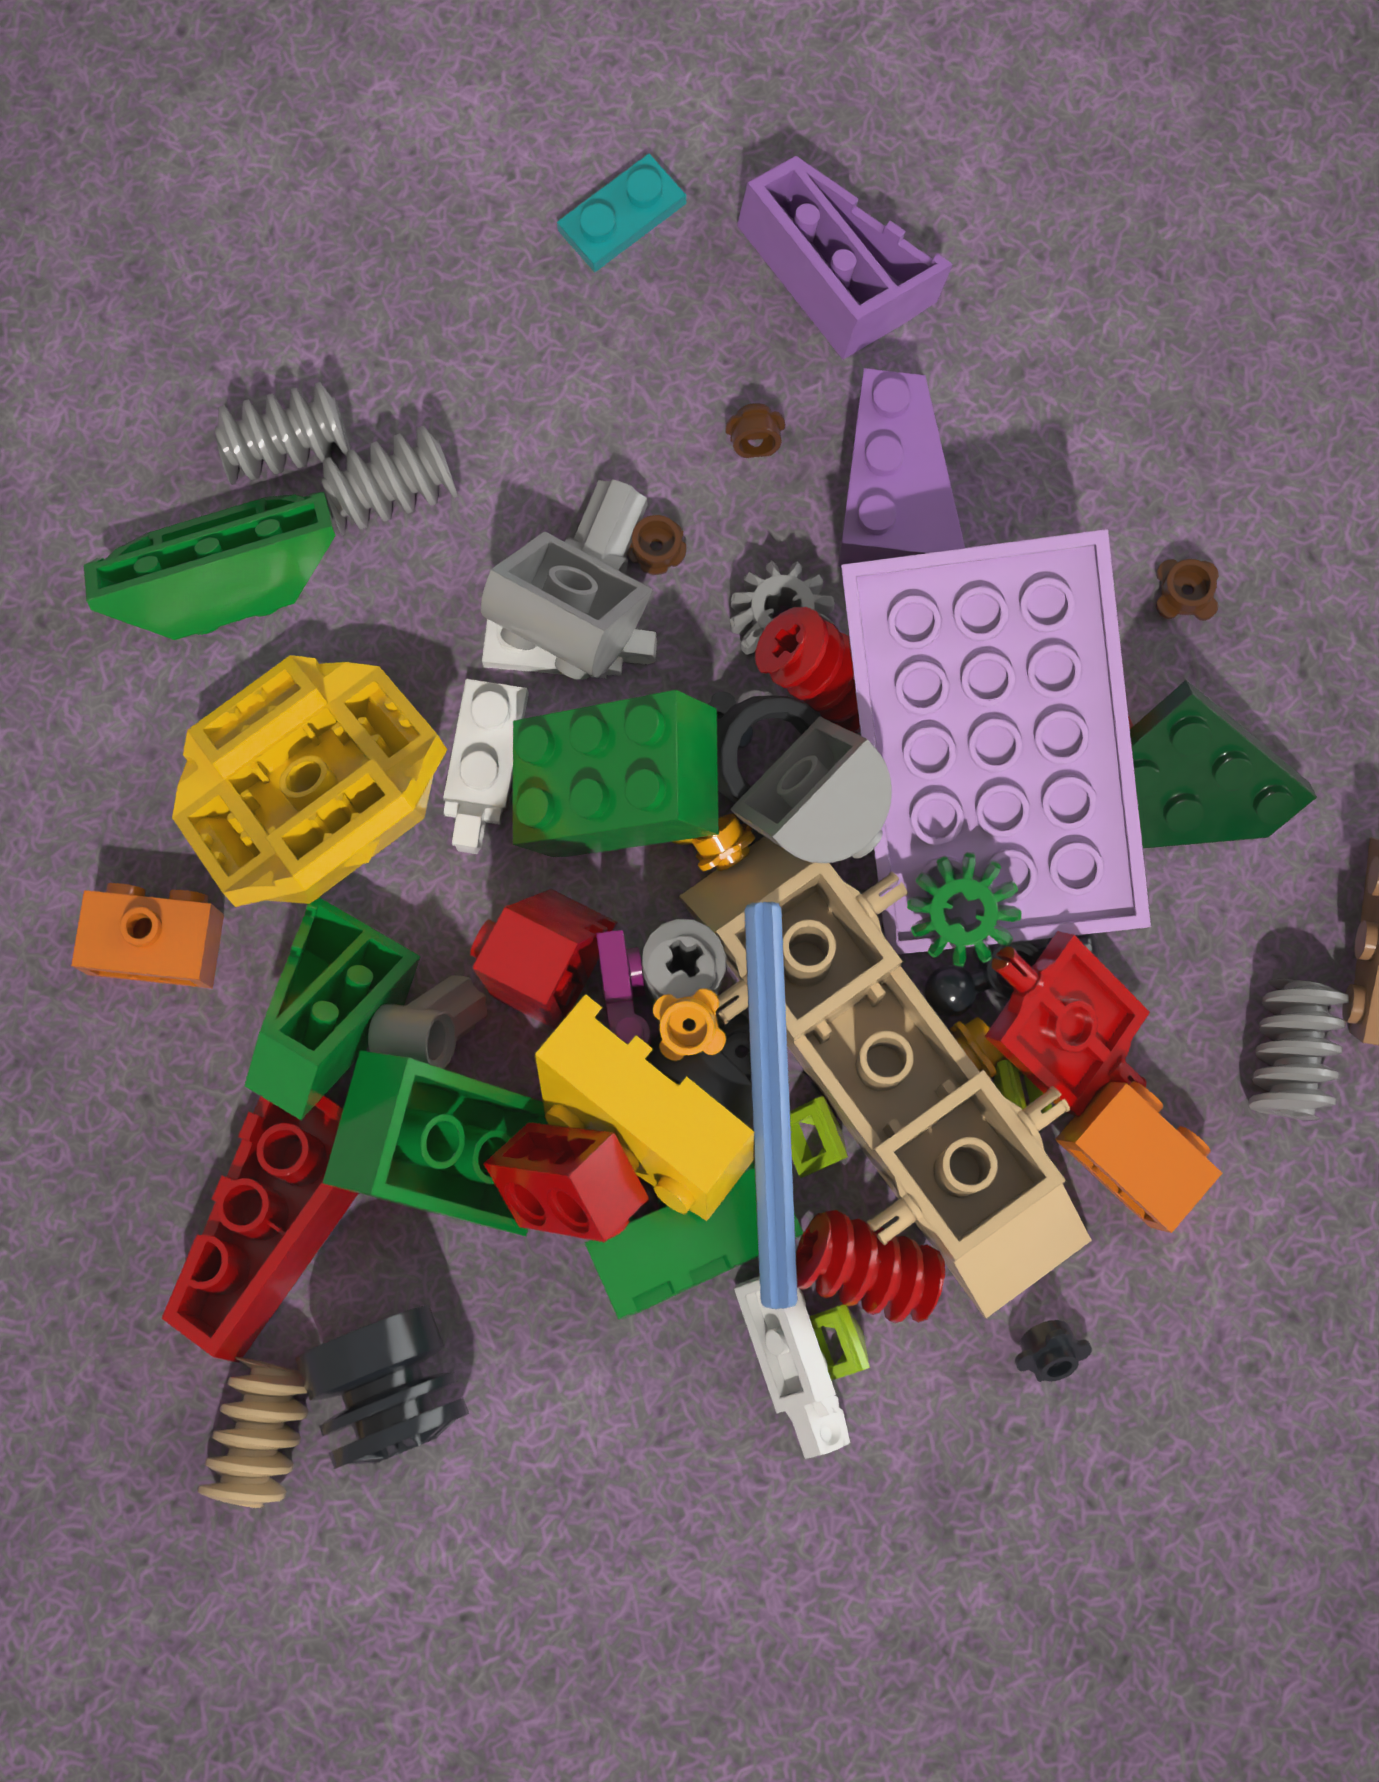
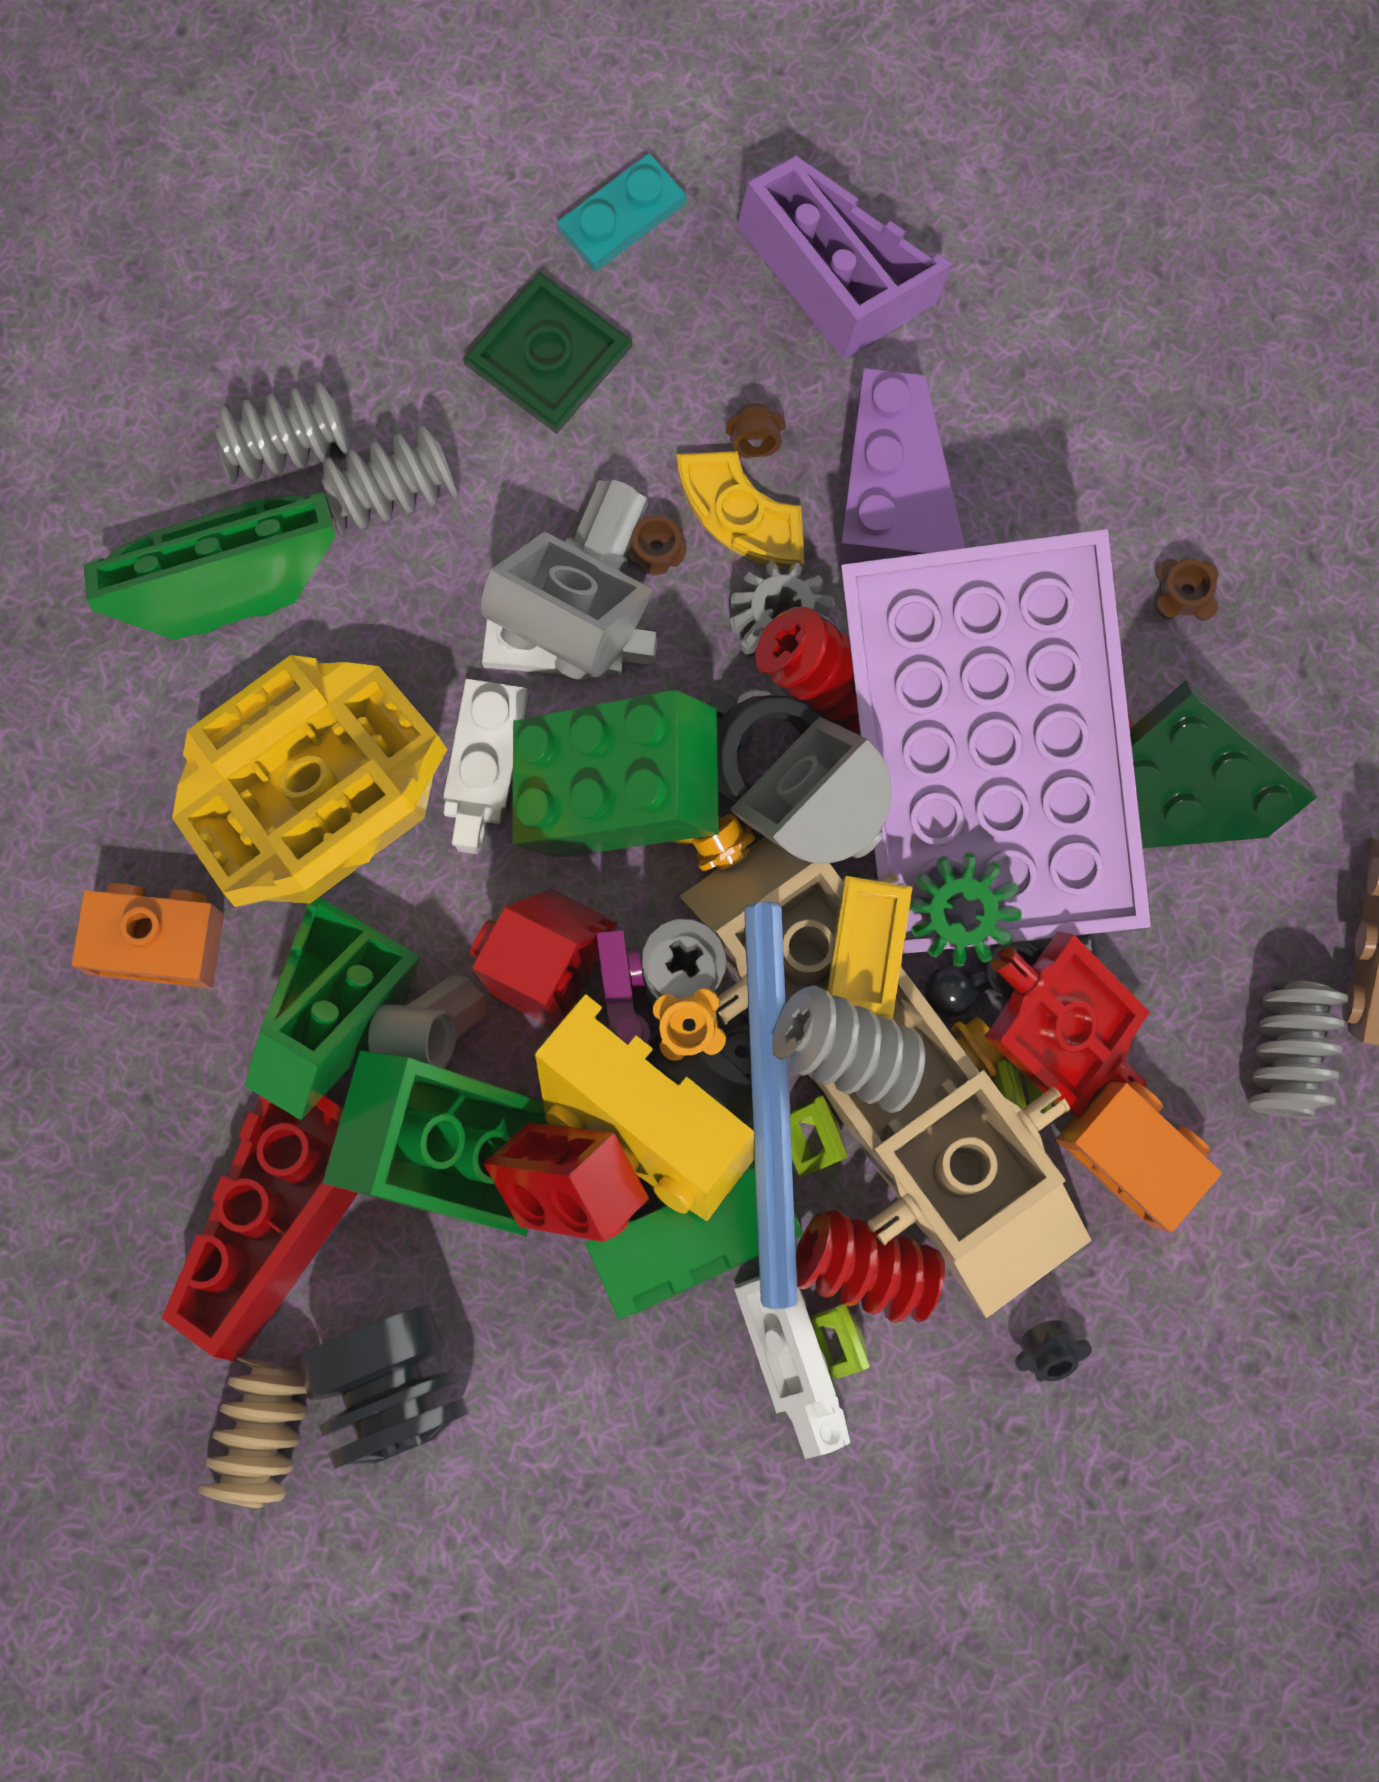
(547, 352): none -> dark green tile
(739, 513): none -> yellow tile
(850, 1048): none -> light grey piece
(869, 943): none -> yellow tile

